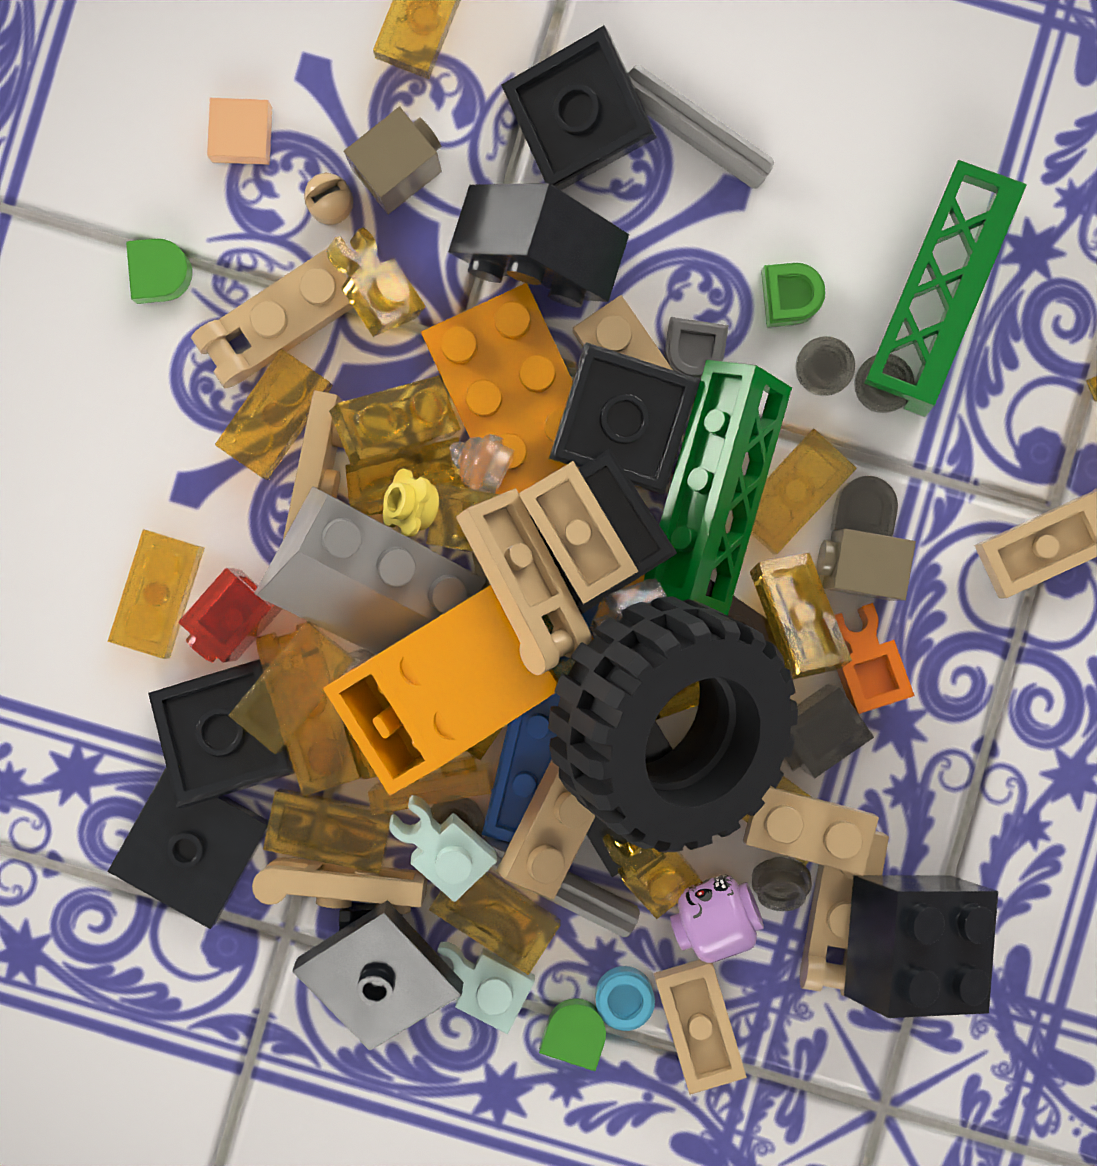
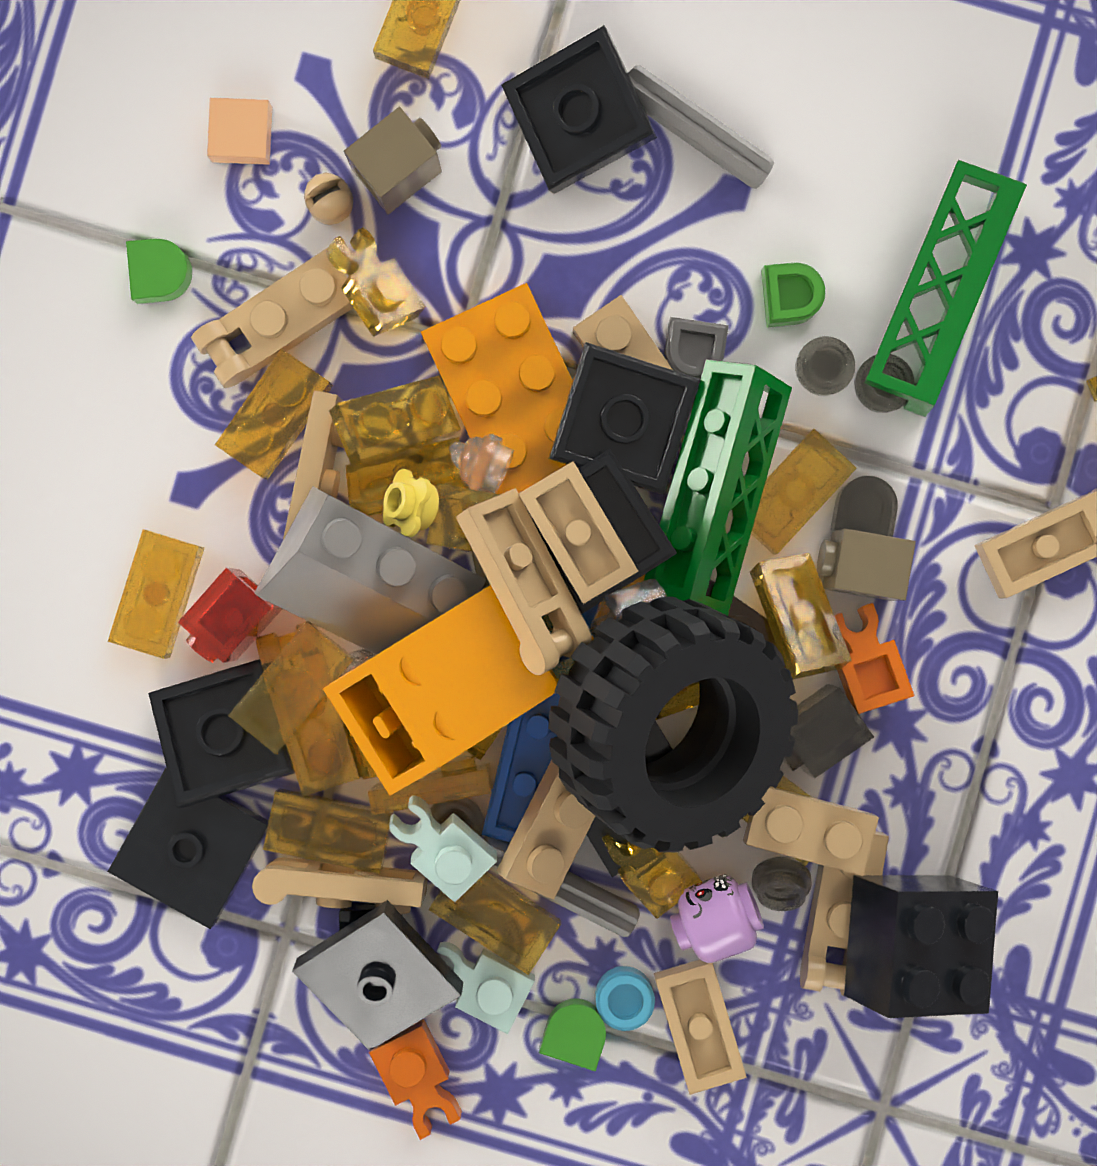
(413, 1071): none -> orange plate
(539, 240): black brick -> none

